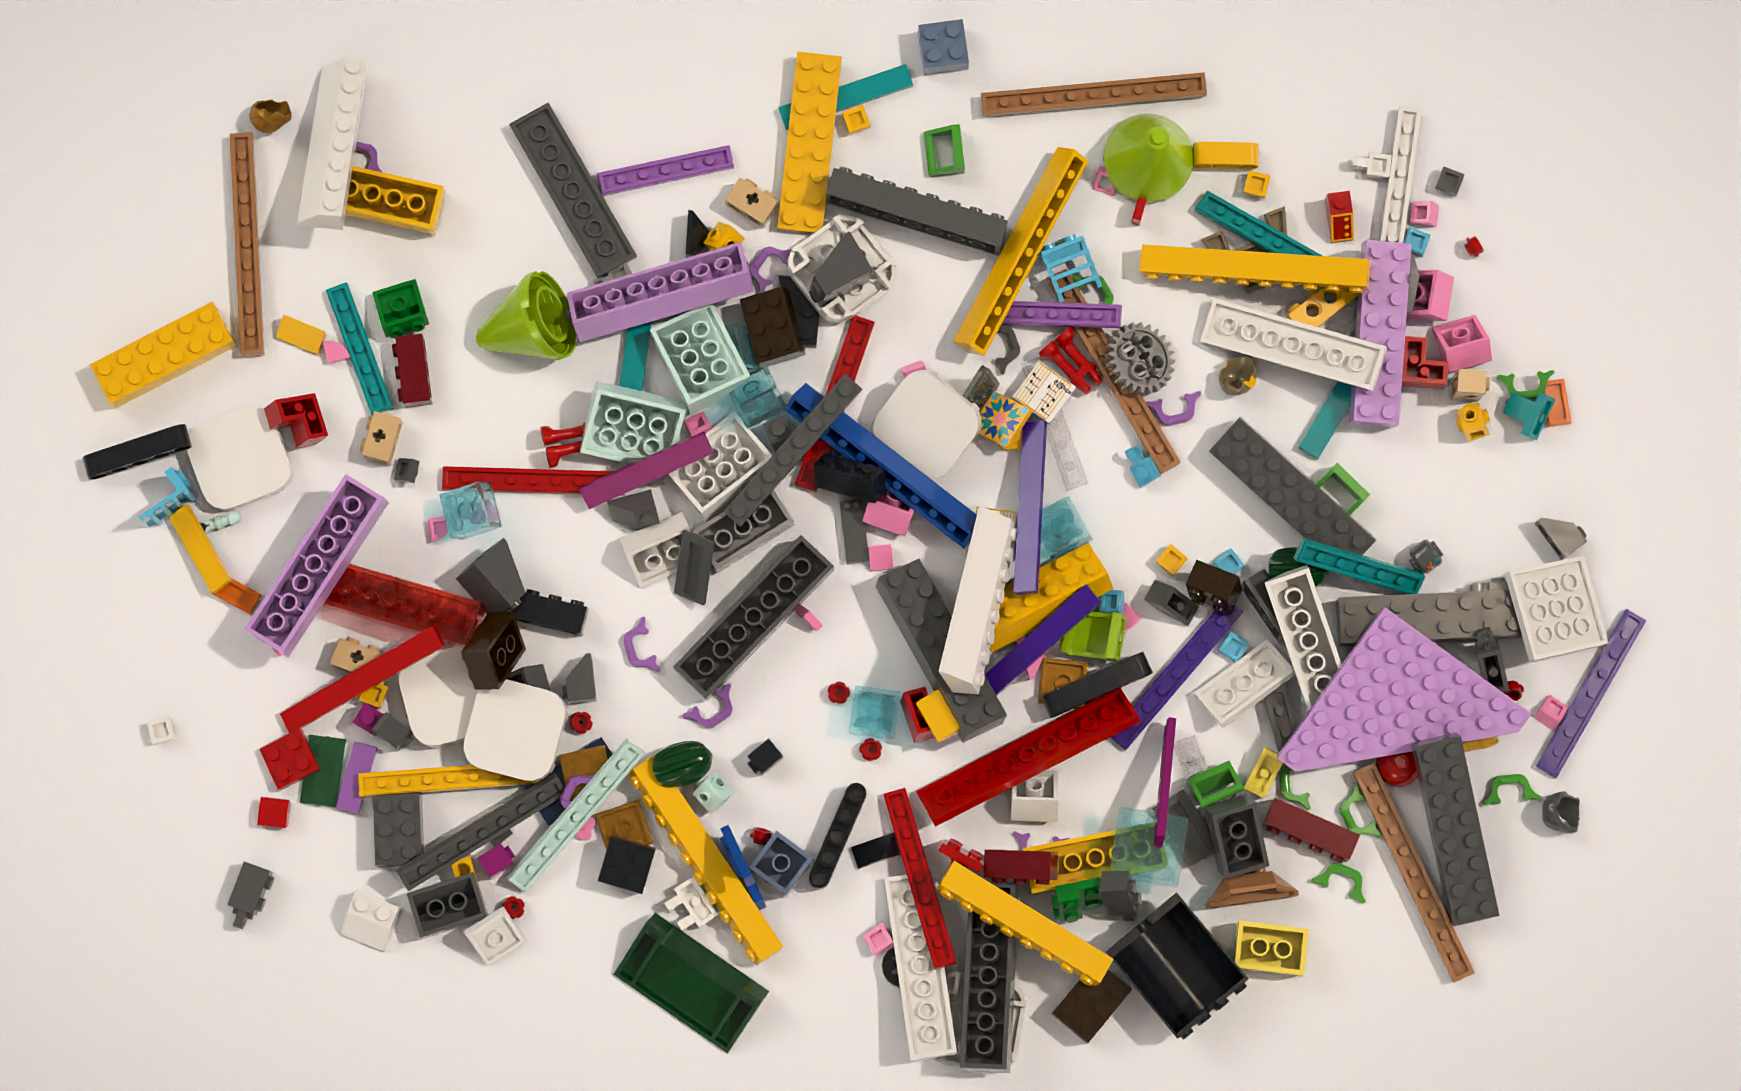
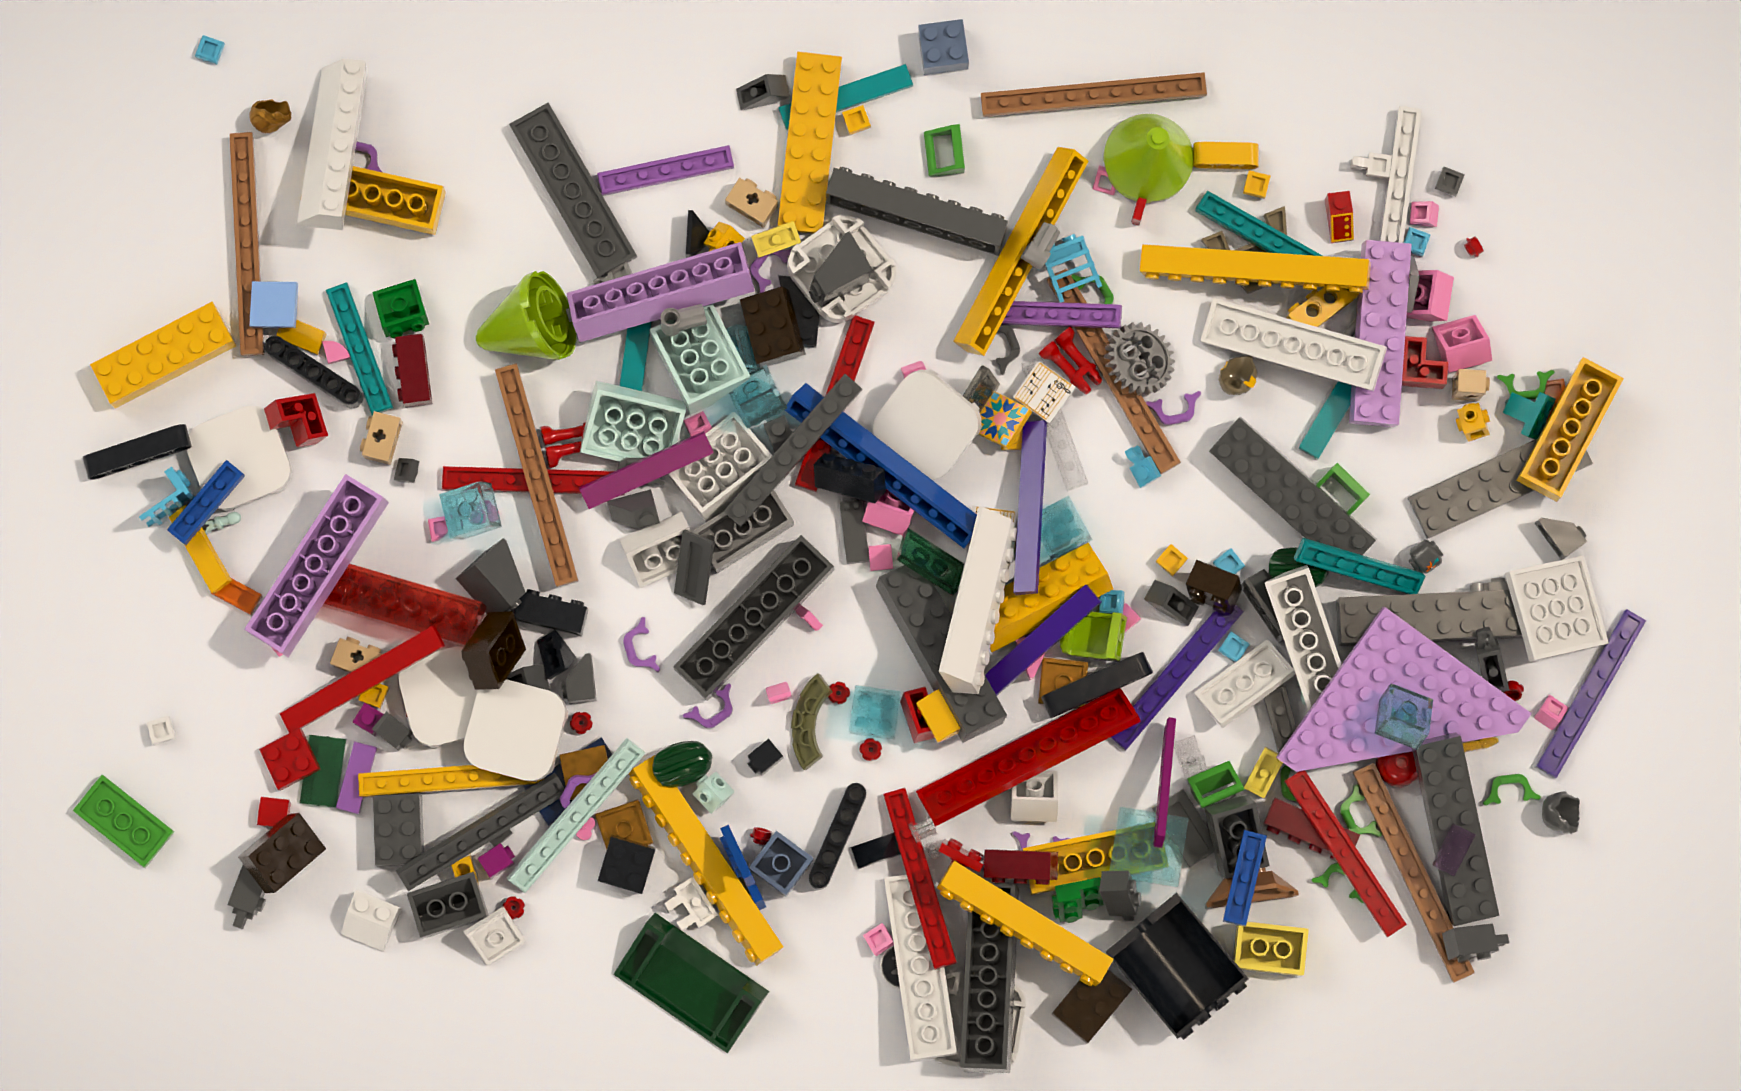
(123, 821): none -> bright green plate
(206, 502): none -> blue plate
(210, 49): none -> medium azure tile
(273, 304): none -> light blue tile
(282, 853): none -> dark brown brick
(305, 364): none -> black beam
(536, 475): none -> medium nougat plate
(555, 654): none -> black slope
(684, 318): none -> light grey piece
(763, 91): none -> dark grey slope
(776, 239): none -> light yellow plate
(778, 693): none -> bright pink slope
(804, 721): none -> olive tile
(924, 833): none -> clear piece
(930, 561): none -> clear green tile
(1039, 249): none -> light grey piece
(1244, 878): none -> blue plate
(1345, 853): none -> red tile
(1404, 716): none -> clear light blue brick
(1453, 849): none -> clear purple plate
(1472, 941): none -> dark grey hinge
(1475, 491): none -> plate
(1570, 429): none -> yellow brick

